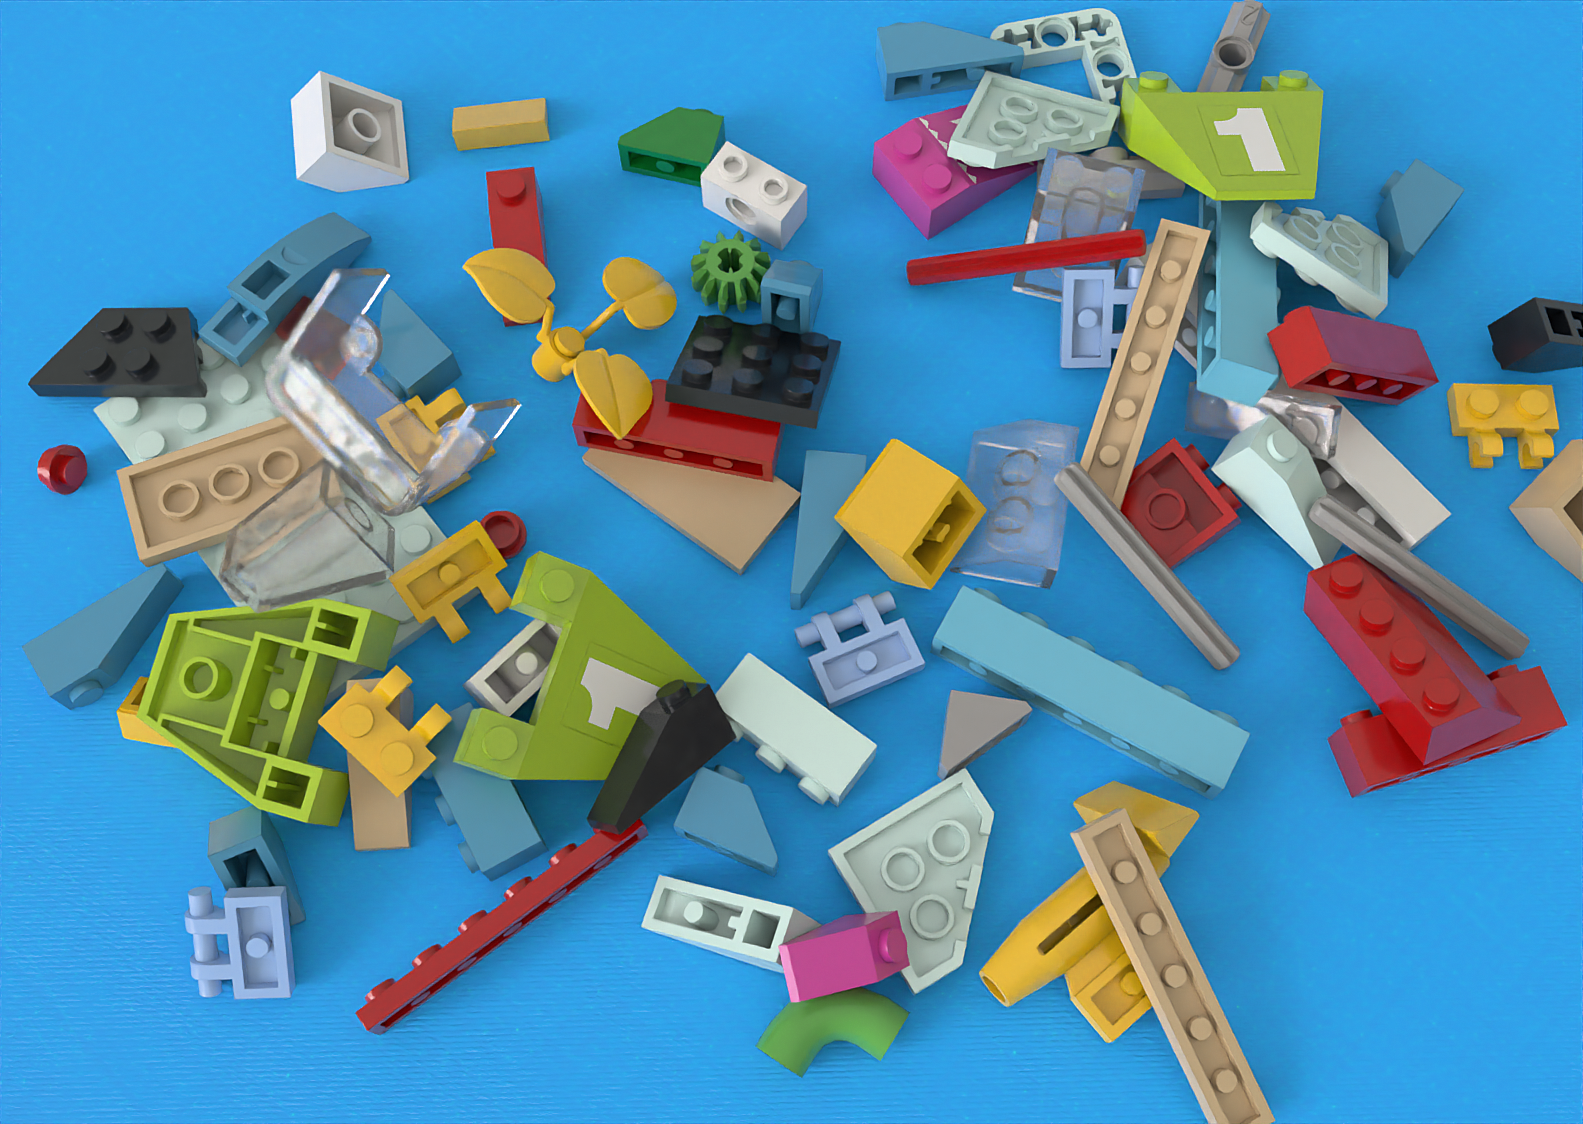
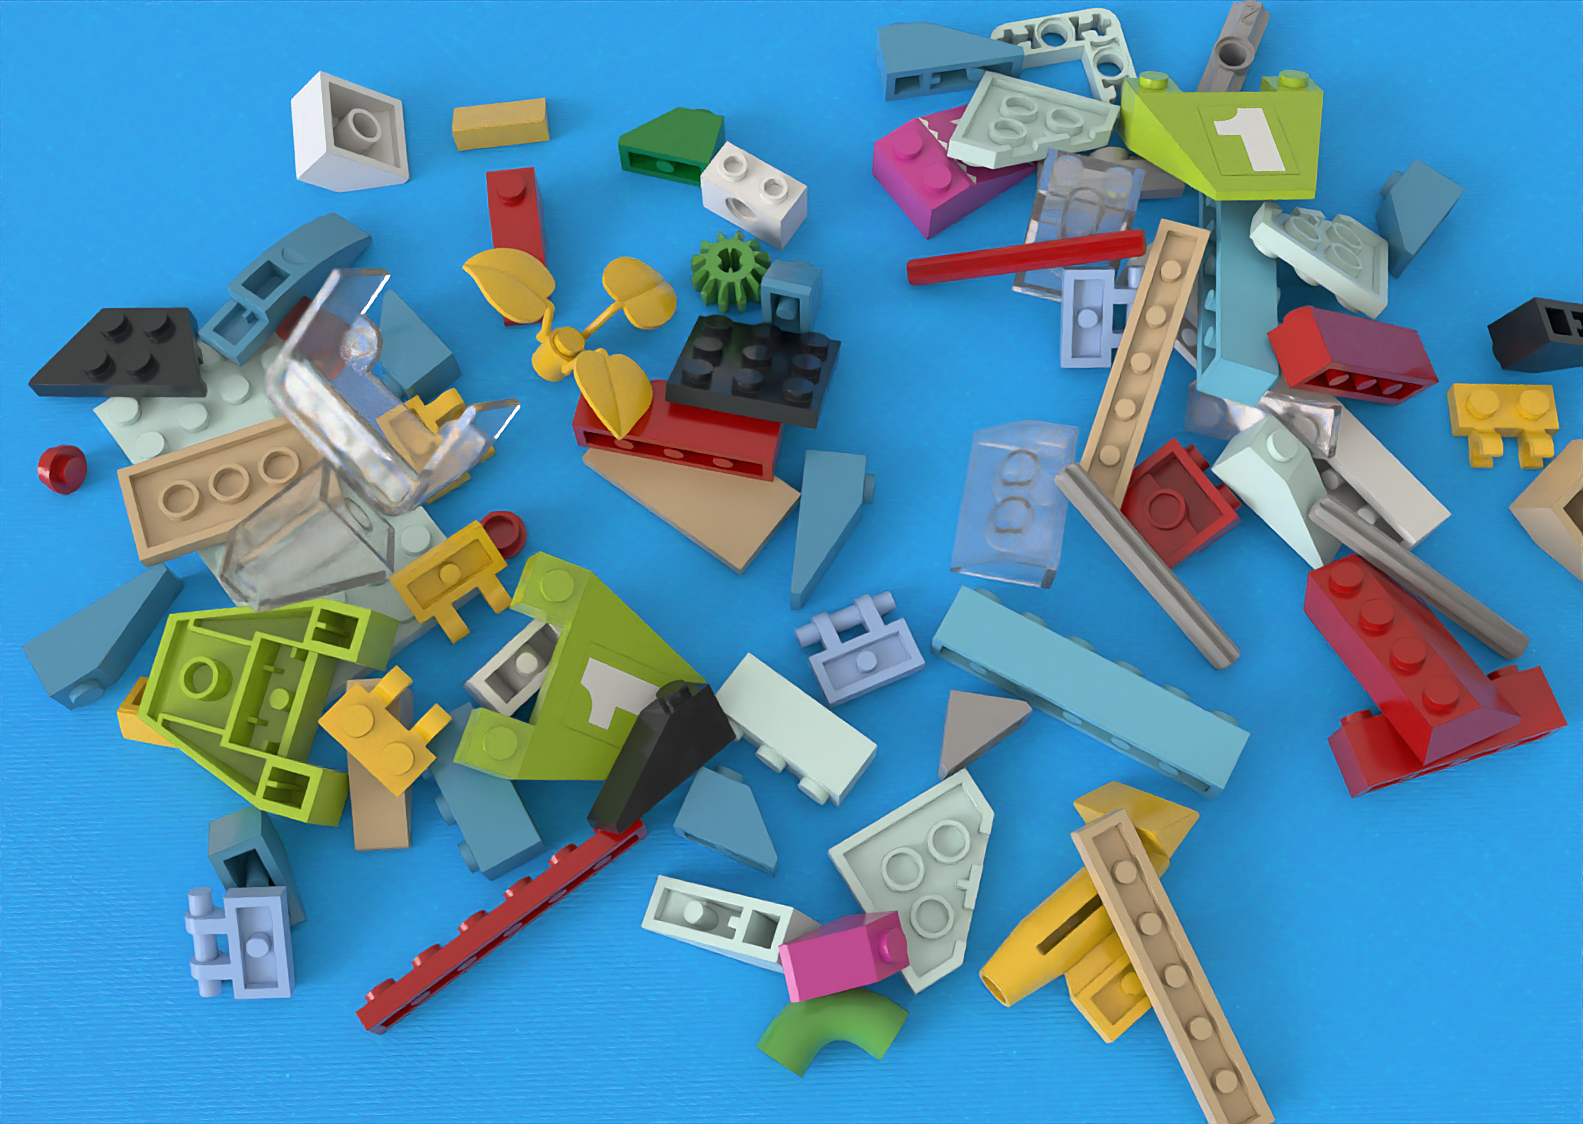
(910, 515): yellow slope -> none

